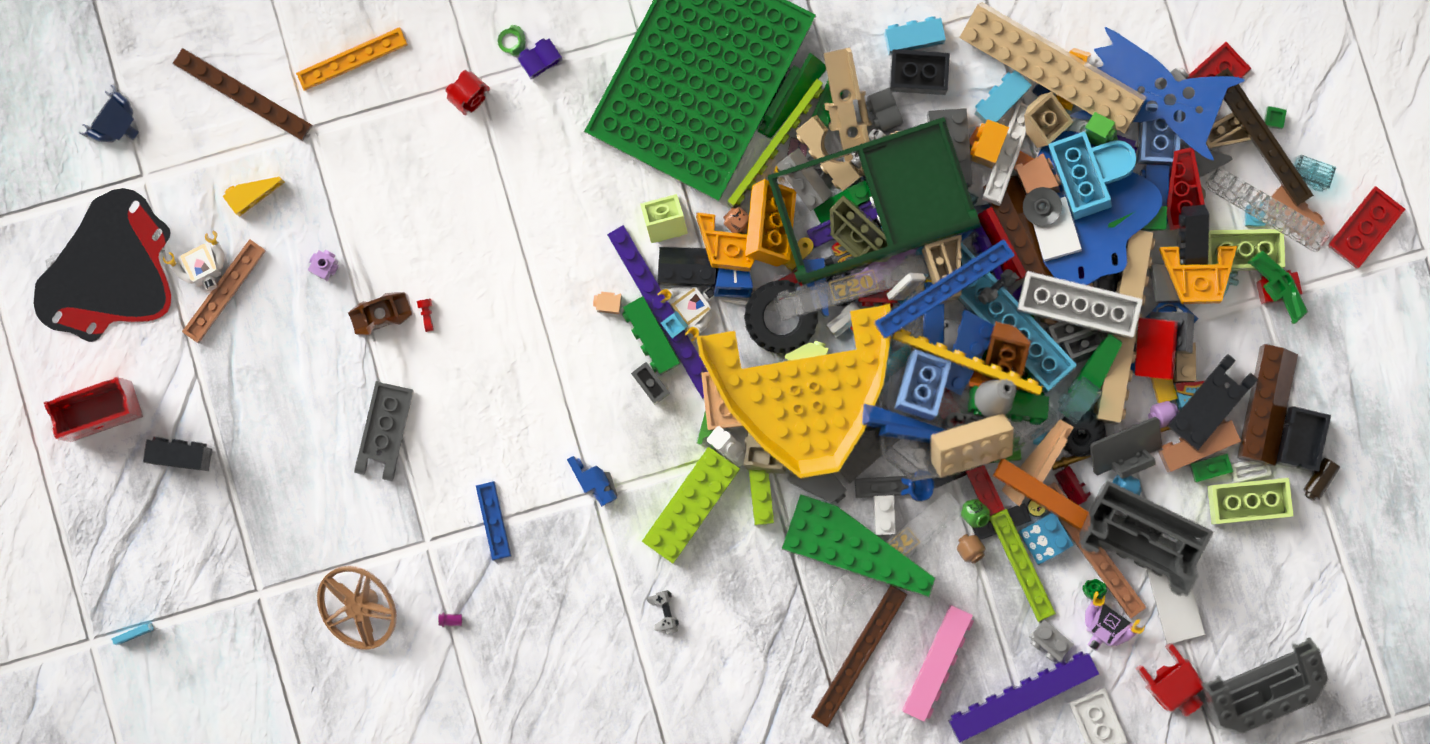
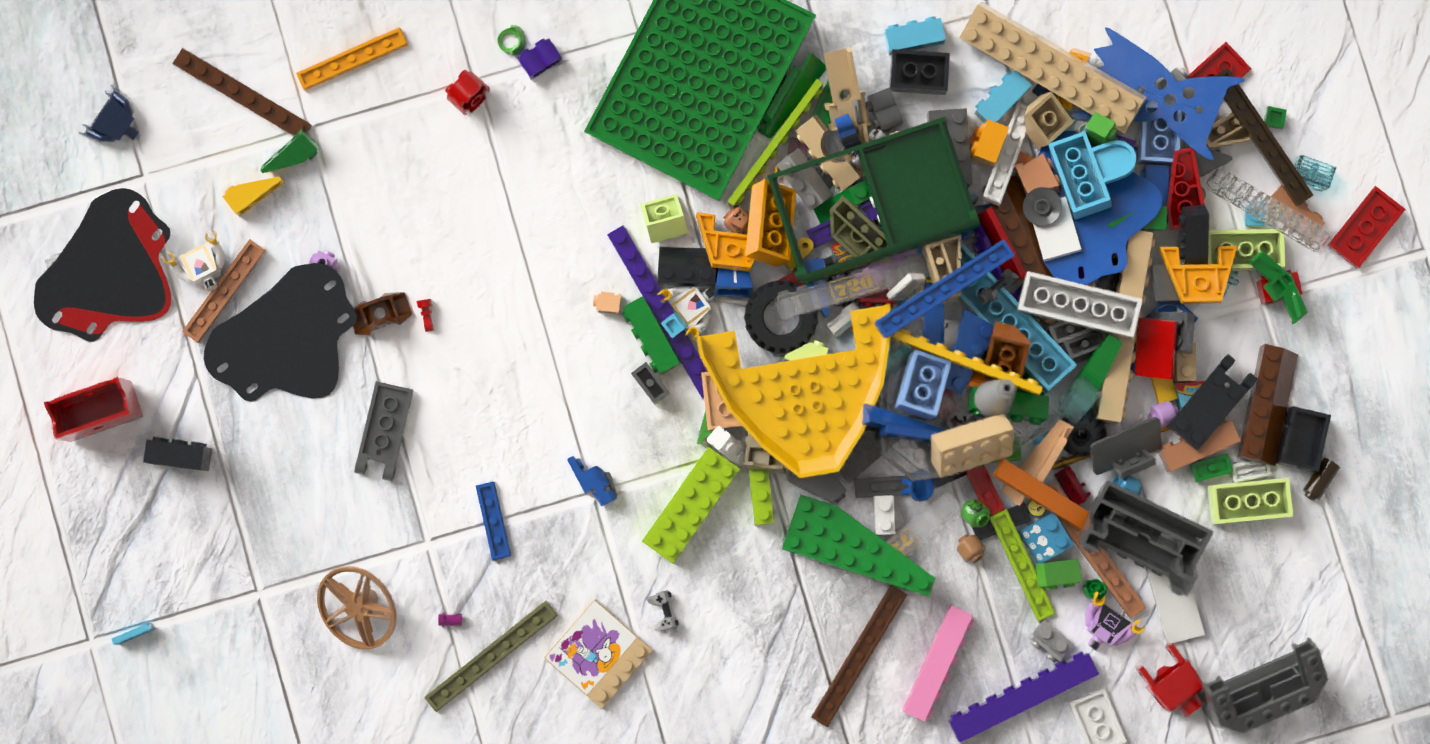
(285, 337): none -> black piece
(295, 151): none -> green slope
(490, 656): none -> olive tile
(598, 653): none -> plate
(846, 132): none -> blue leg
(1058, 573): none -> bright green brick

